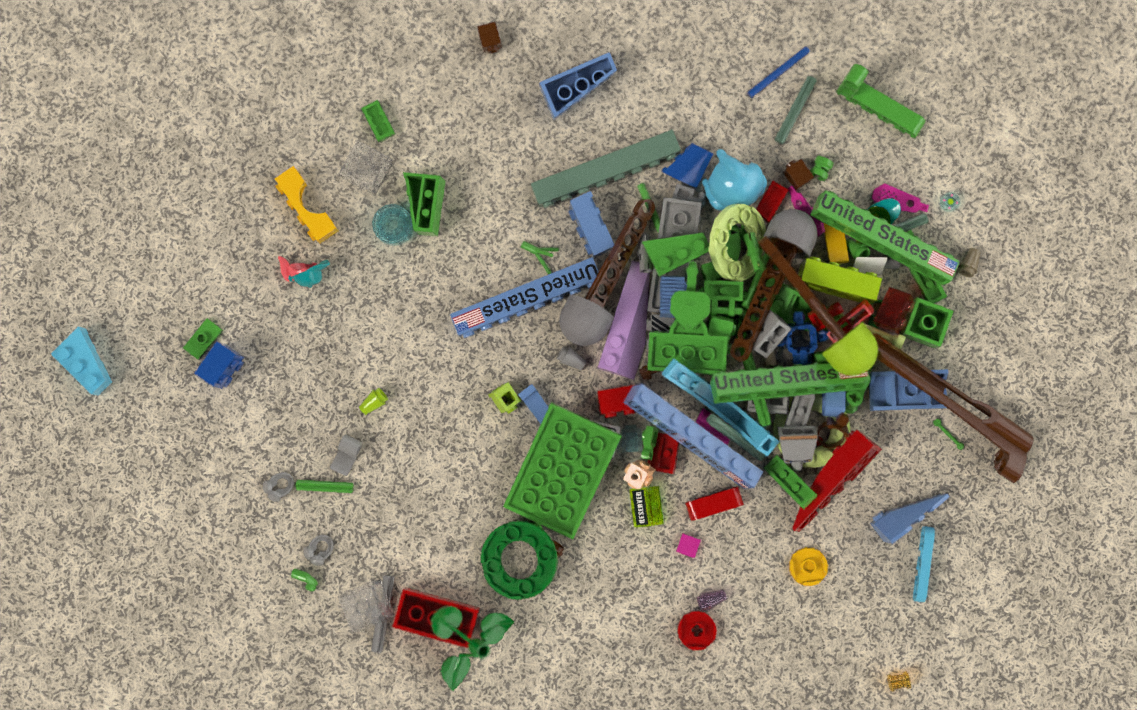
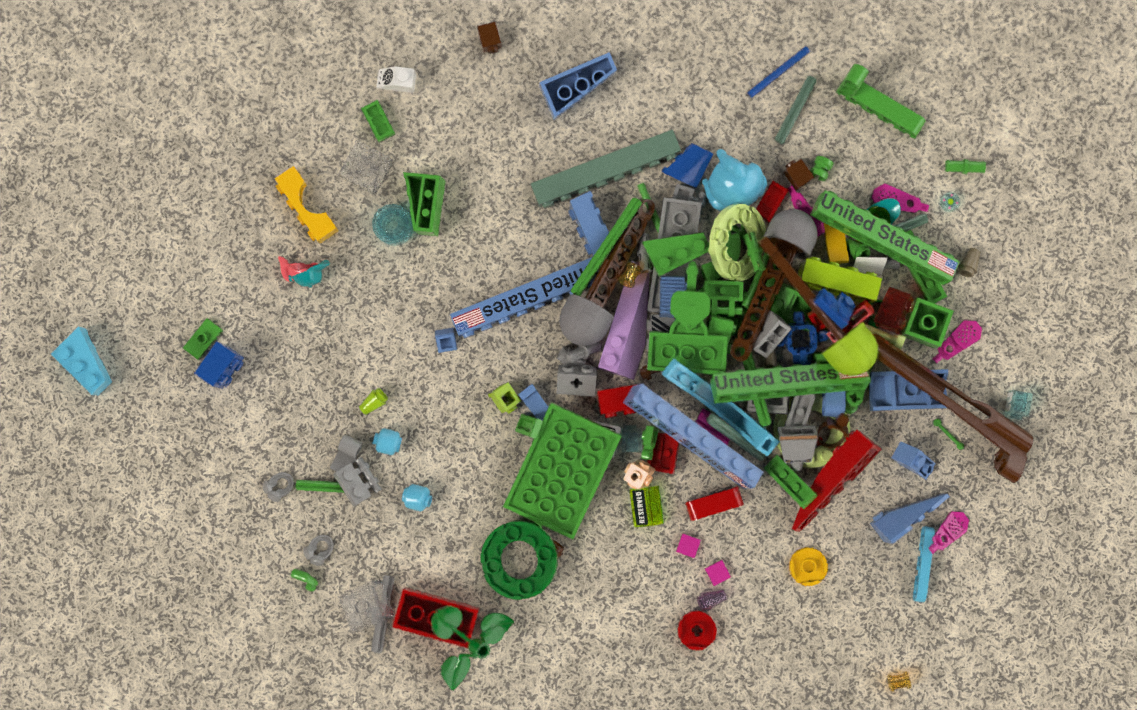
(353, 485): none -> light grey plate
(387, 441): none -> medium azure head
(397, 79): none -> white slope
(416, 497): none -> medium azure head
(445, 340): none -> medium blue slope
(528, 426): none -> bright green plate
(537, 251): bright green plant -> none
(570, 386): none -> light grey brick
(582, 352): none -> light grey axle
(606, 246): none -> bright green axle
(630, 275): none -> clear yellow bush
(717, 572): none -> dark pink tile
(837, 309): none -> blue plate
(913, 460): none -> medium blue slope
(950, 530): none -> dark pink piece
(956, 343): none -> dark pink piece
(965, 166): none -> bright green pin
(1018, 404): none -> clear light blue brick

